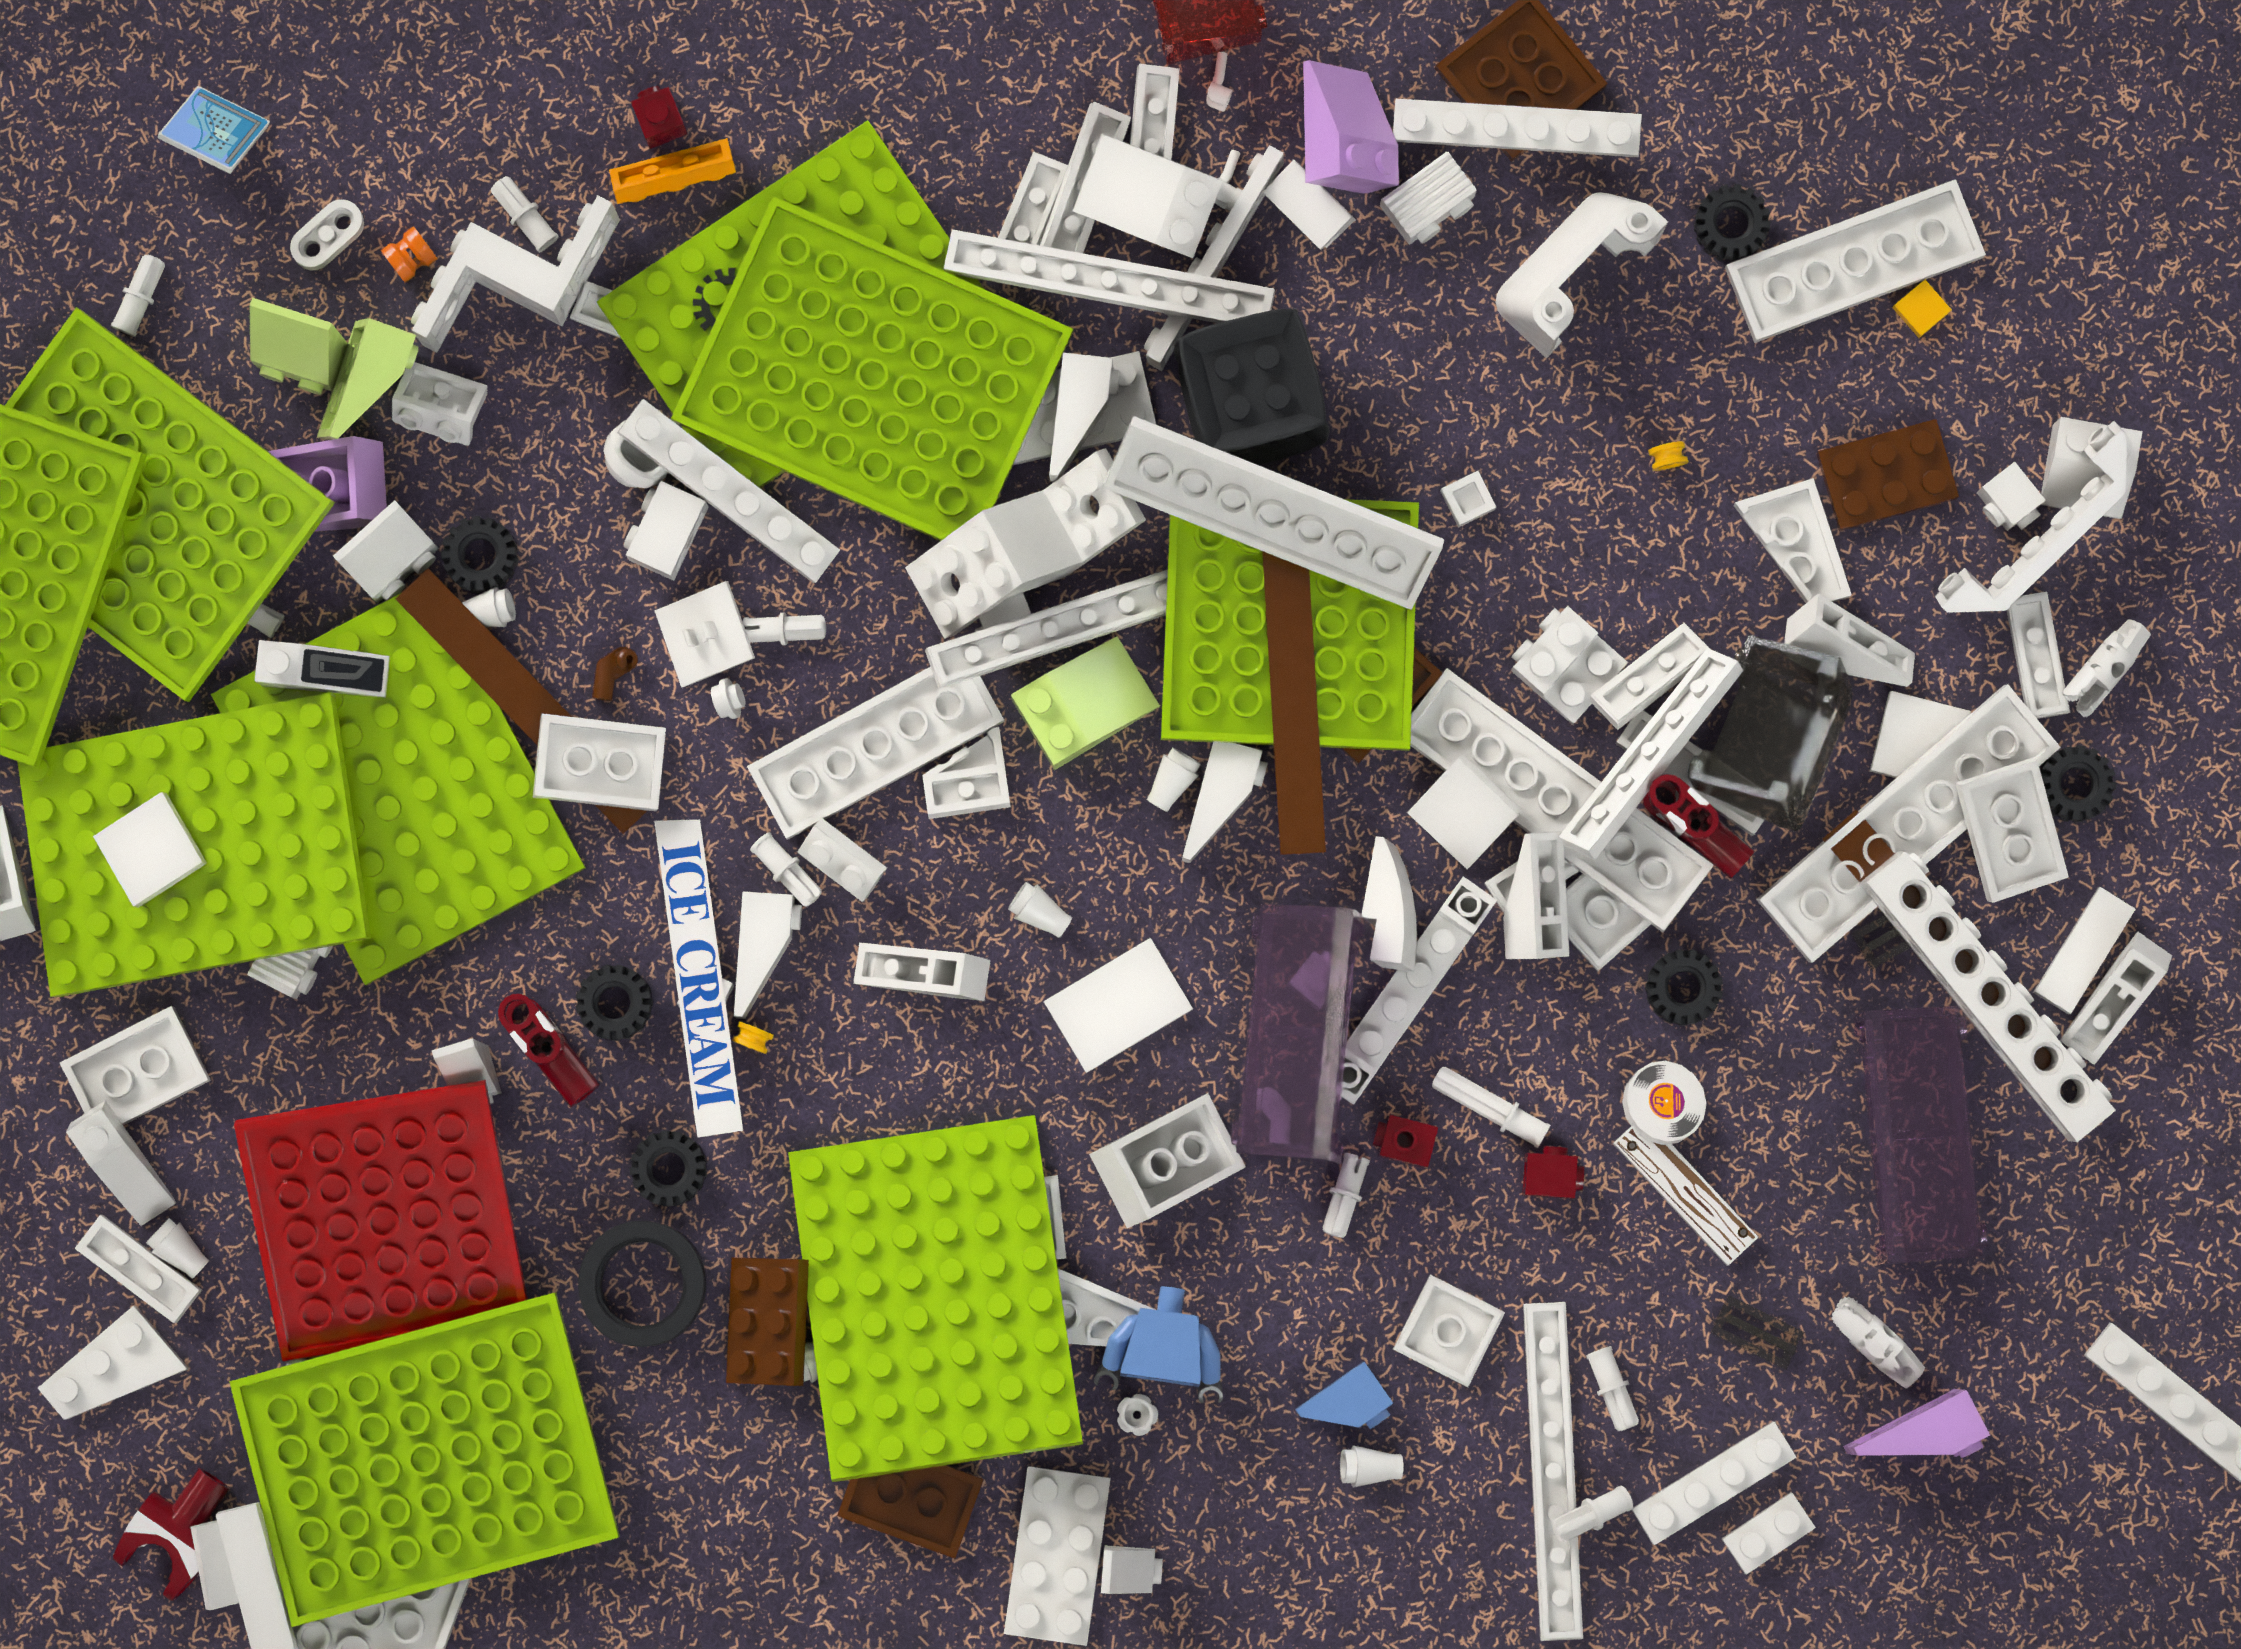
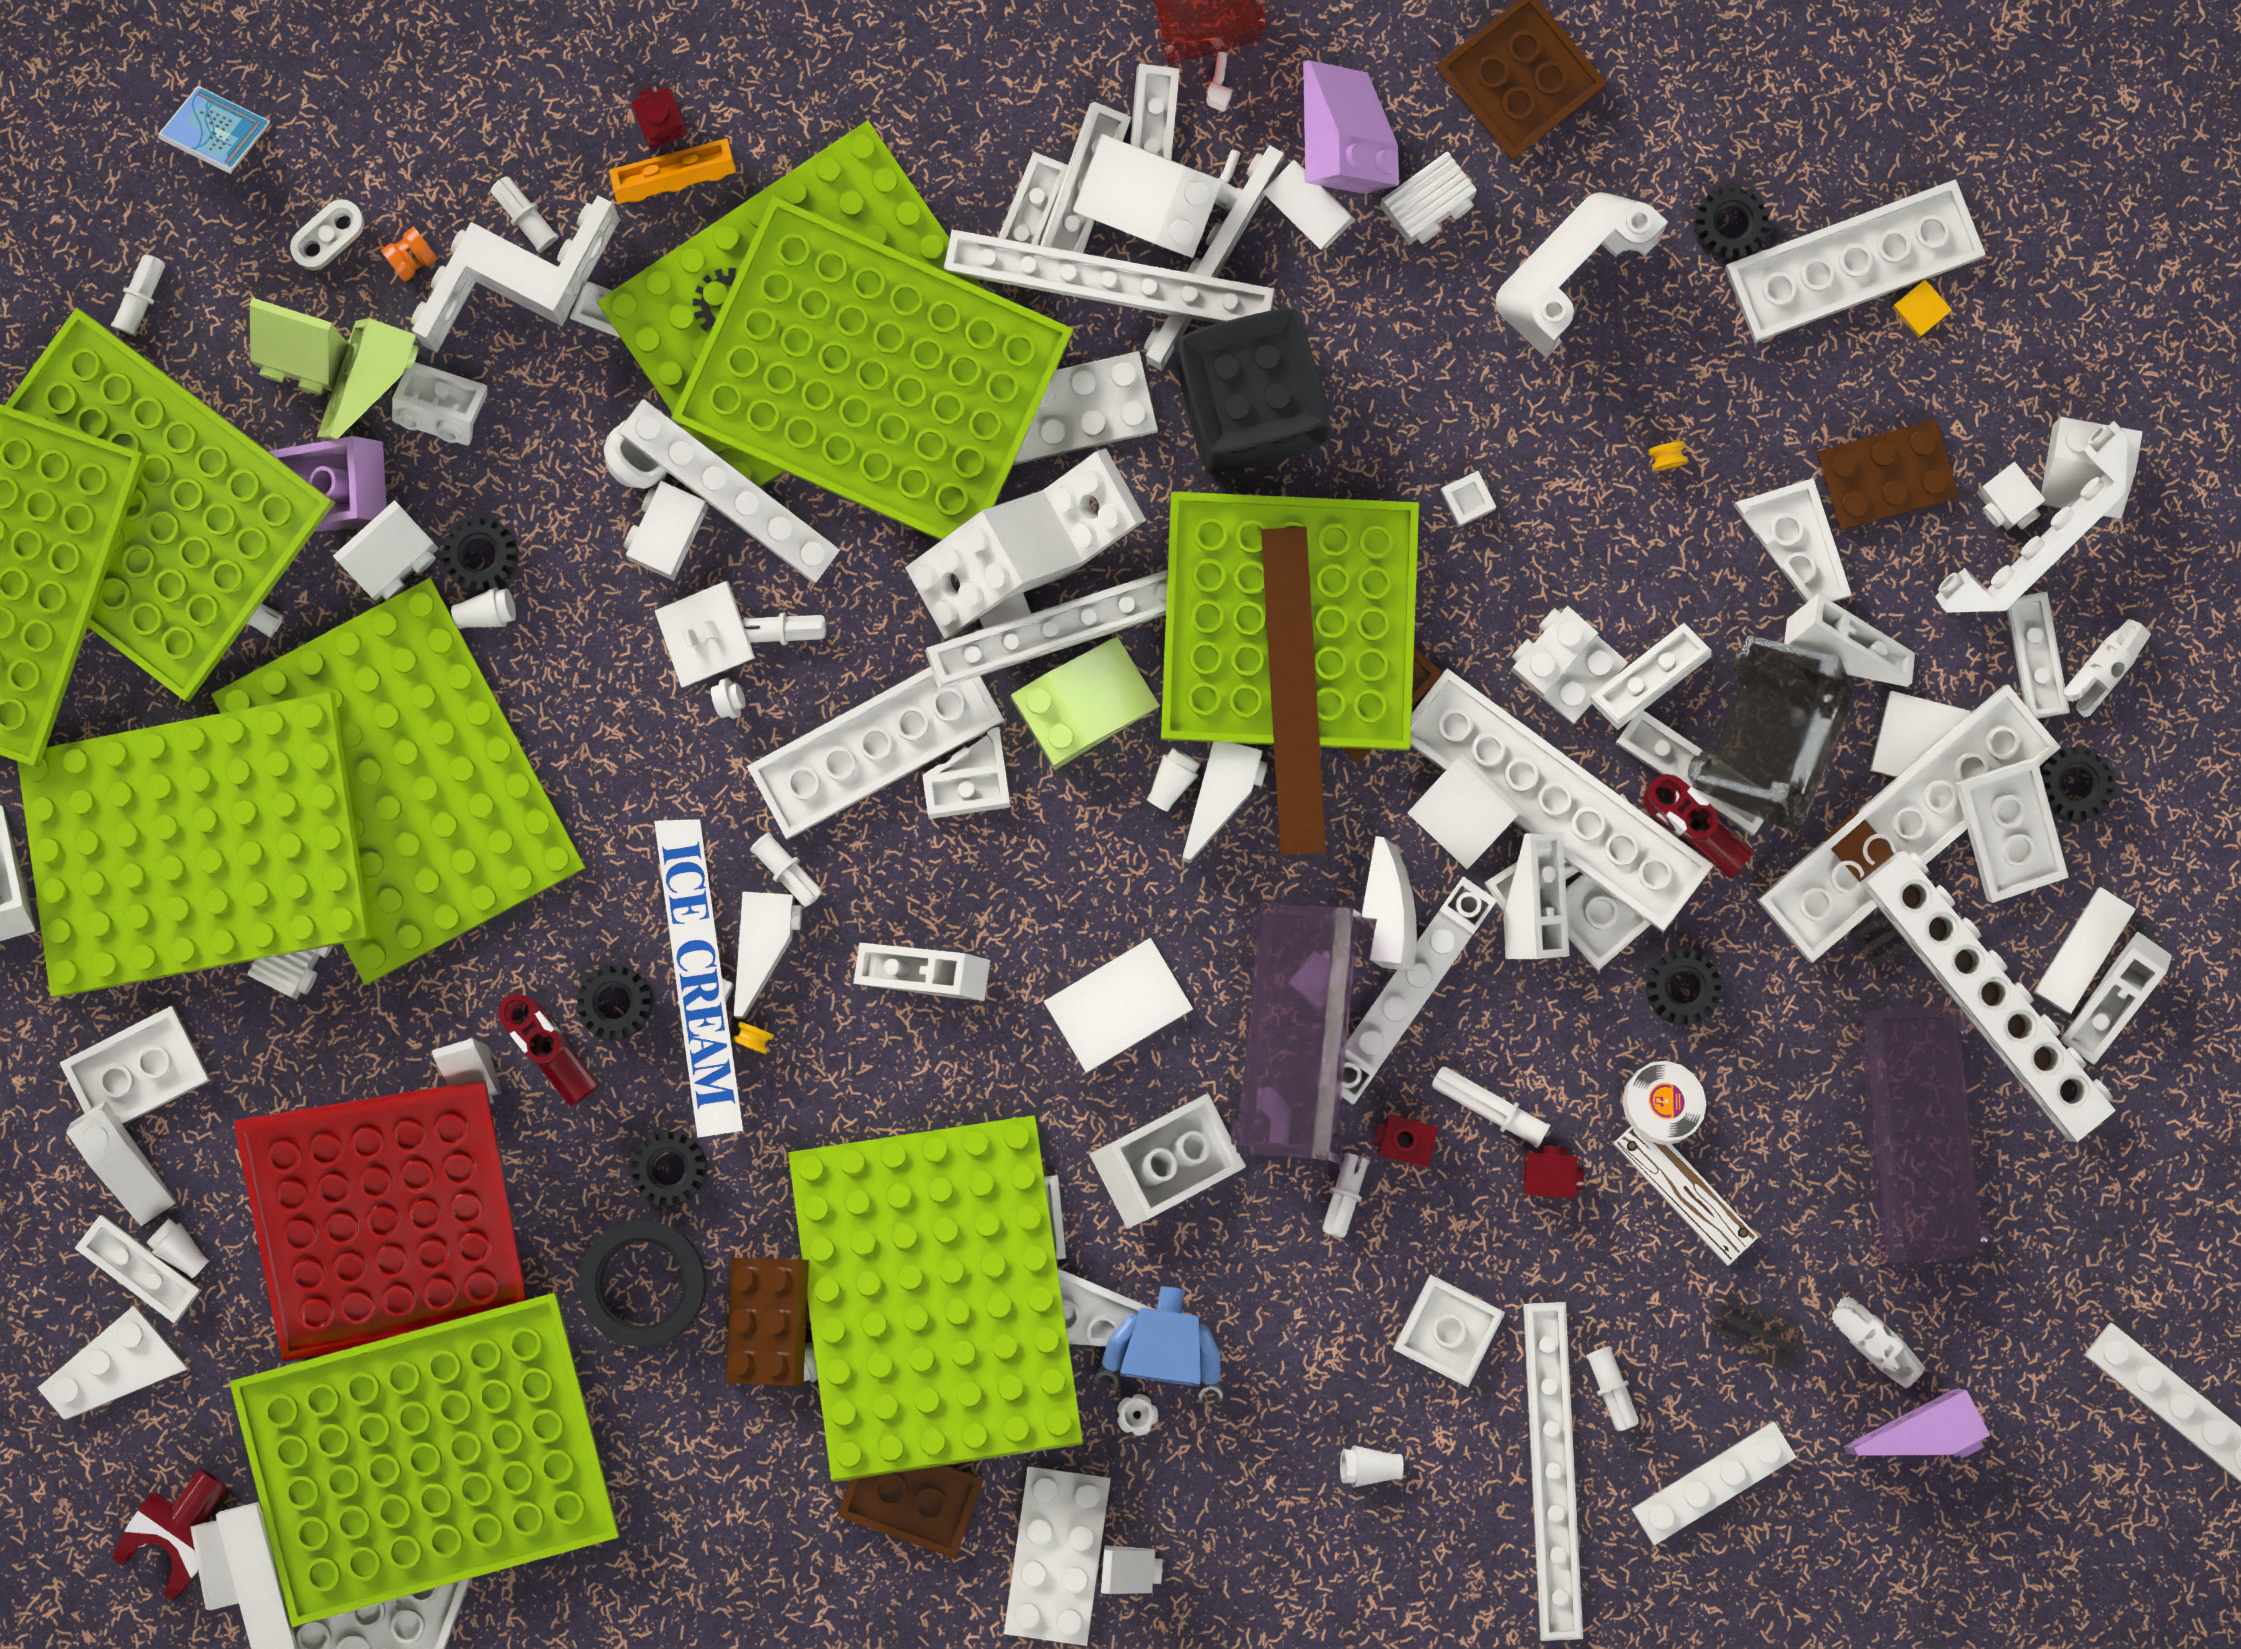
(150, 849): white tile -> none
(321, 669): slope -> none
(490, 665): reddish brown sticker -> none
(599, 762): white plate -> none
(610, 669): reddish brown arm -> none
(842, 859): white plate -> none
(1039, 910): white cone -> none
(1081, 402): white slope -> none
(1273, 513): white plate -> none
(1350, 1400): medium blue slope -> none
(1517, 127): white plate -> none
(1592, 1514): white axle -> none
(1651, 753): white plate -> none
(1768, 1533): white plate -> none

